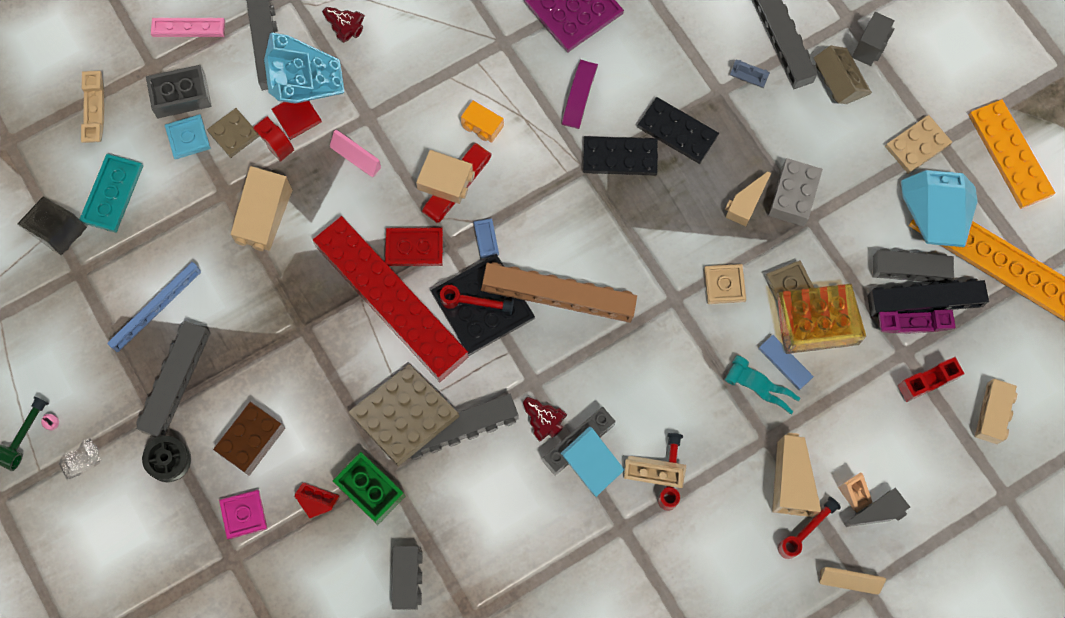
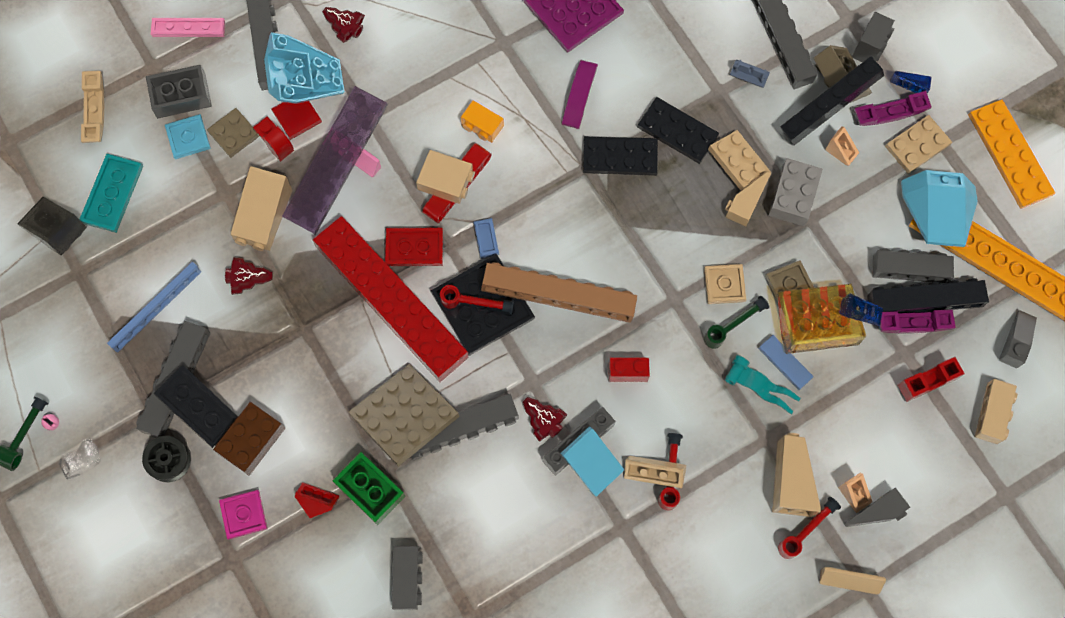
(196, 406): none -> black plate
(245, 276): none -> dark red rock
(335, 160): none -> clear purple plate
(629, 370): none -> red brick
(738, 159): none -> tan plate
(758, 306): none -> dark green piece
(832, 100): none -> black brick
(842, 147): none -> light nougat slope
(851, 302): none -> clear blue slope
(893, 111): none -> magenta slope
(911, 82): none -> clear blue slope
(1019, 340): none -> dark grey slope

